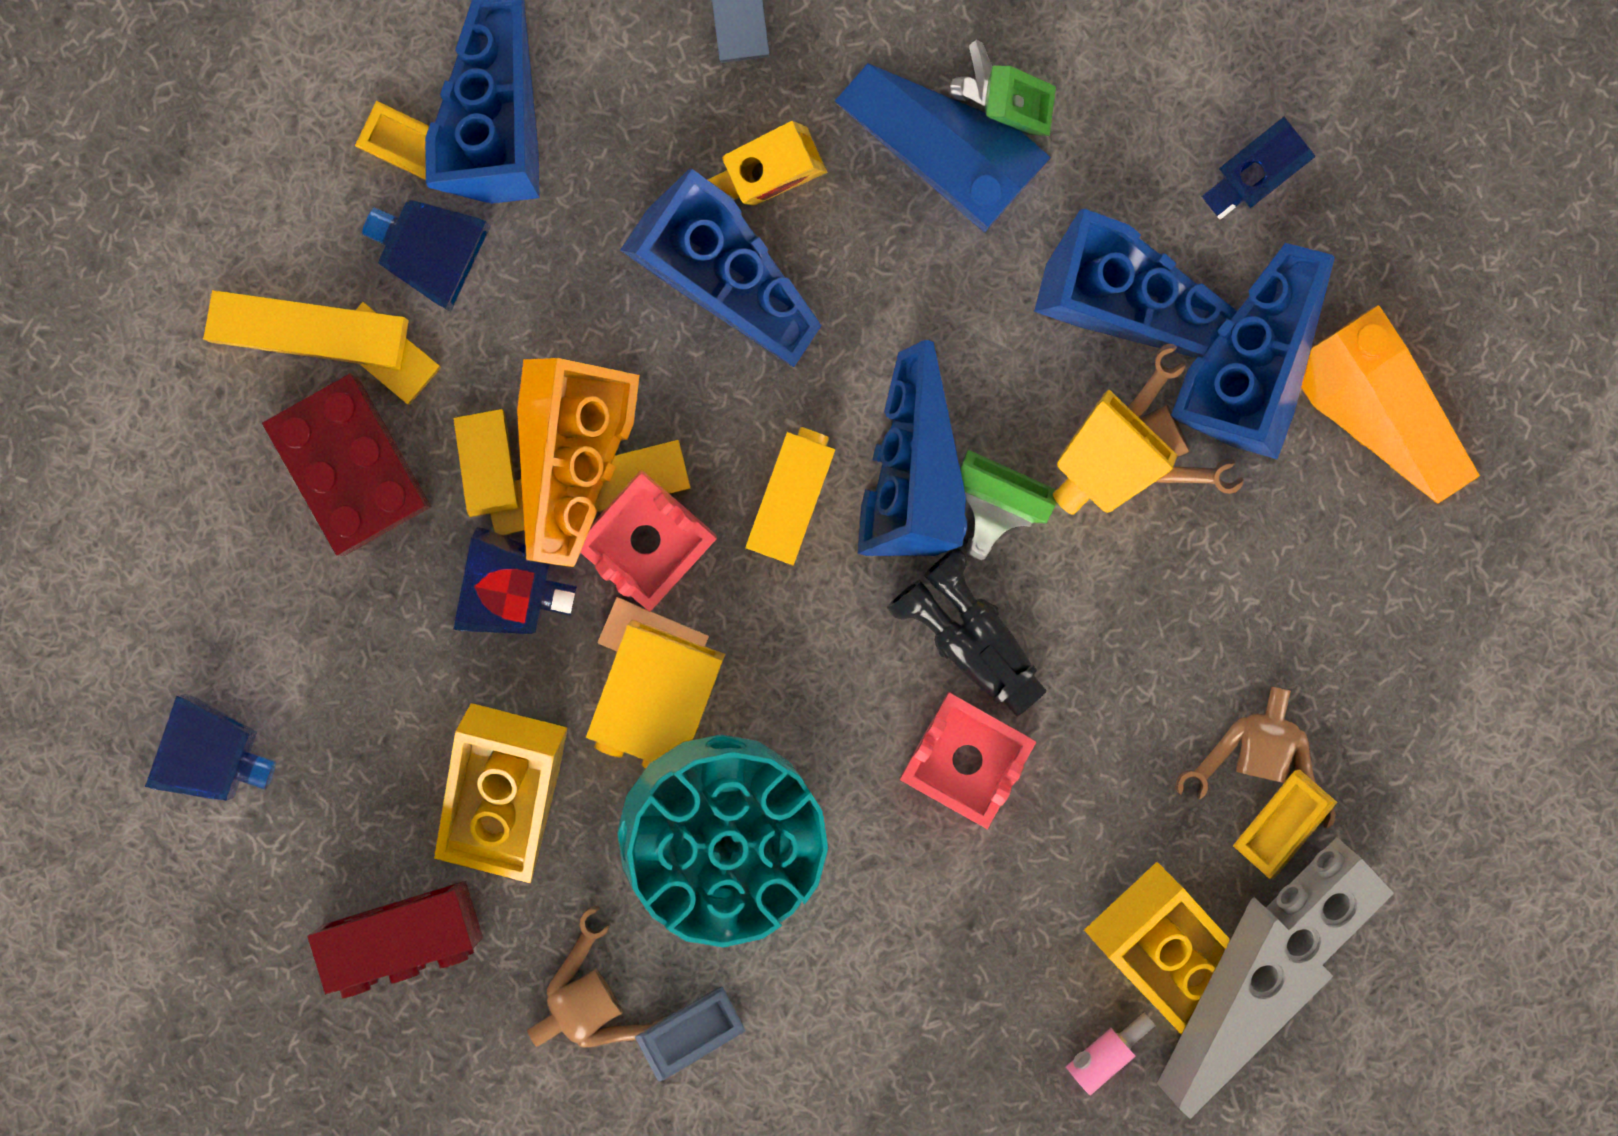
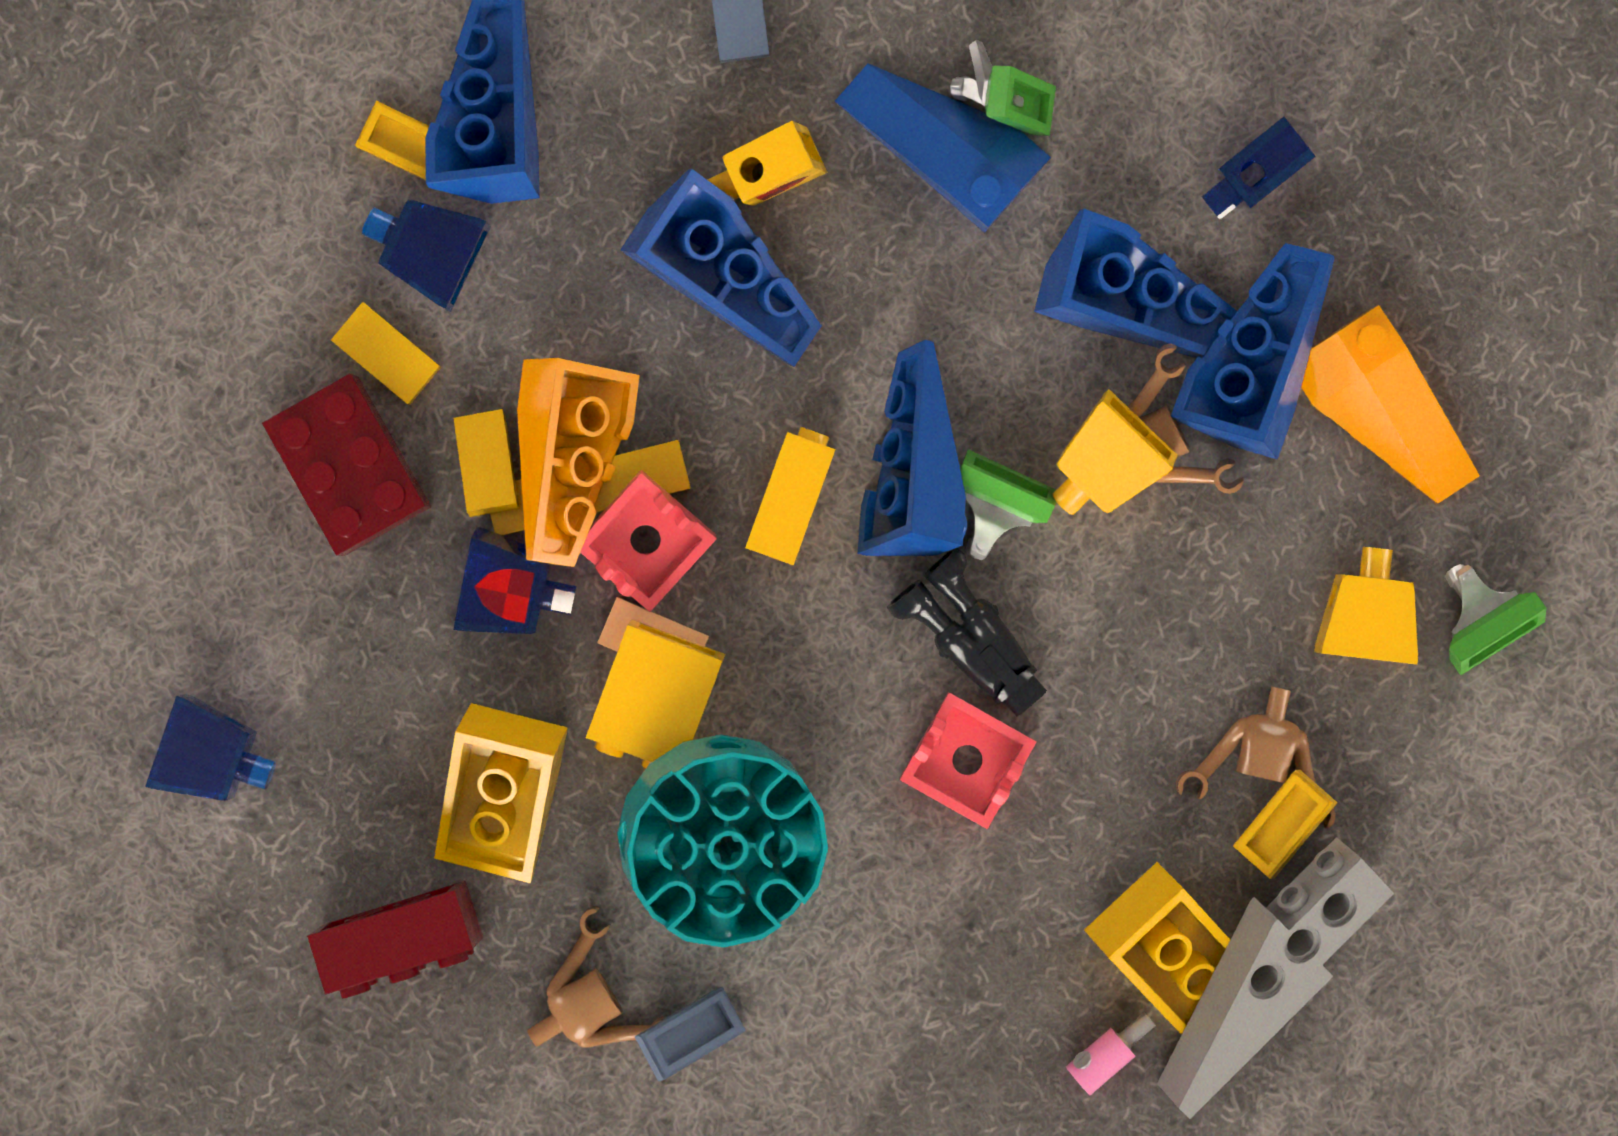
(306, 329): yellow tile -> none
(1370, 614): none -> yellow torso
(1488, 618): none -> bright green piece

